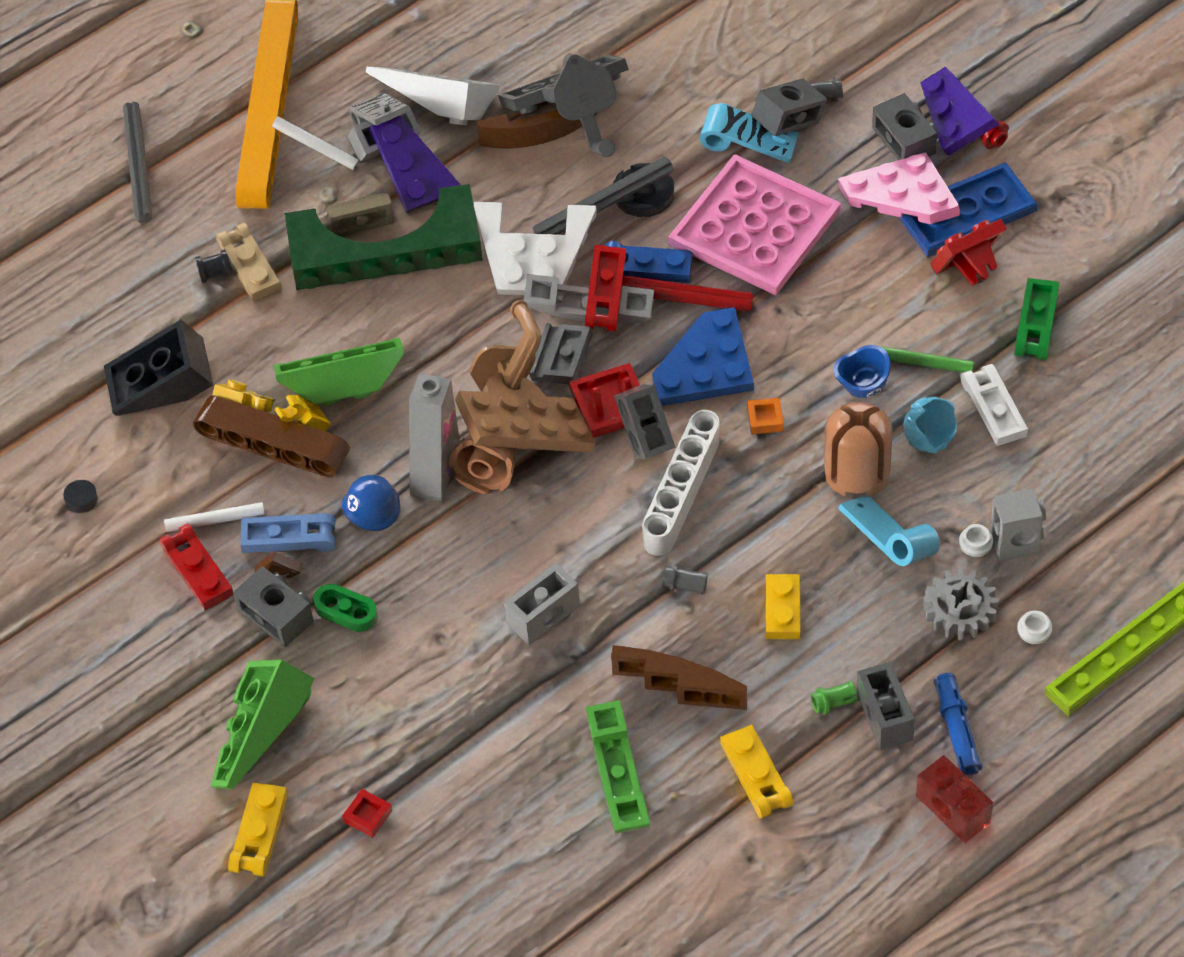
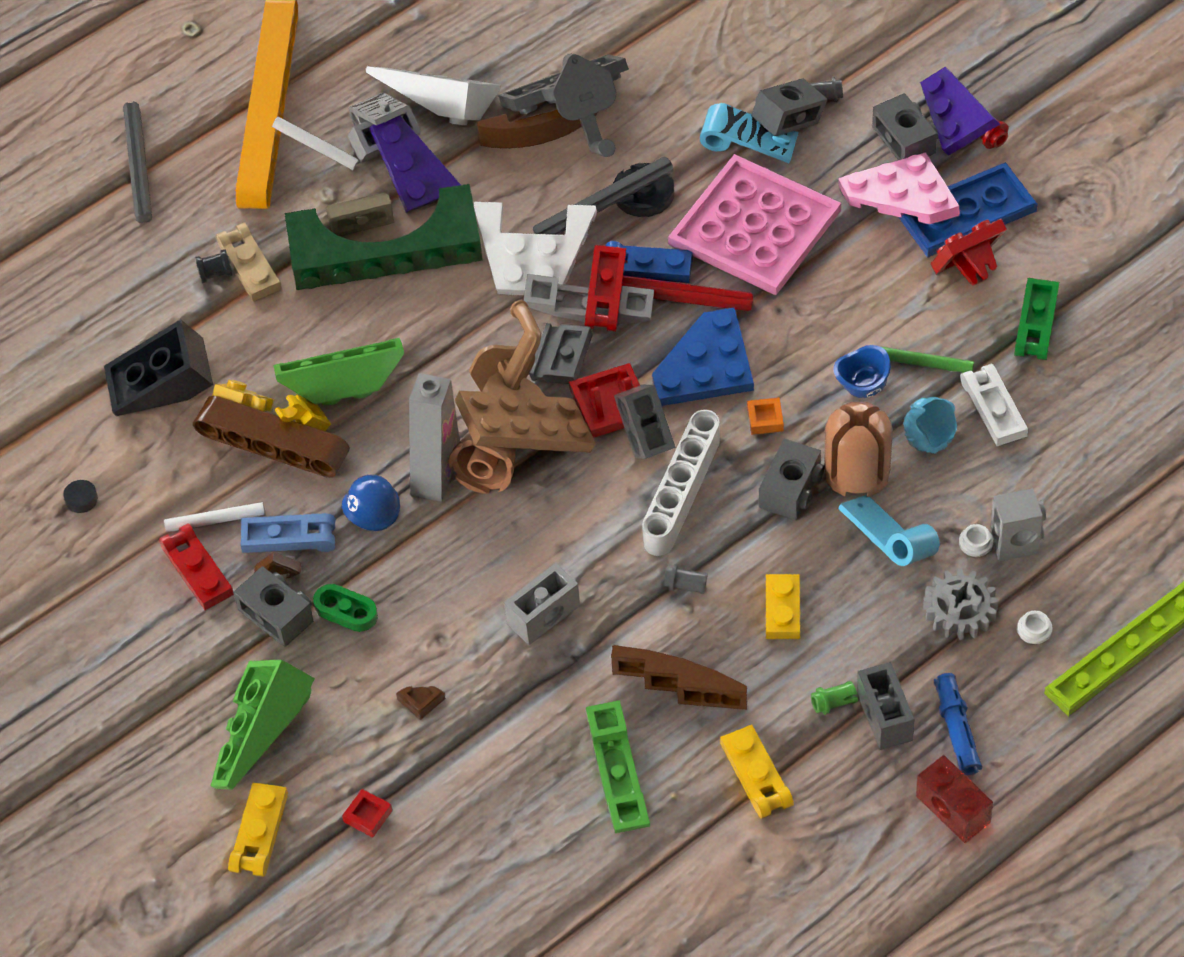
(420, 699): none -> reddish brown tile
(790, 463): none -> dark grey brick

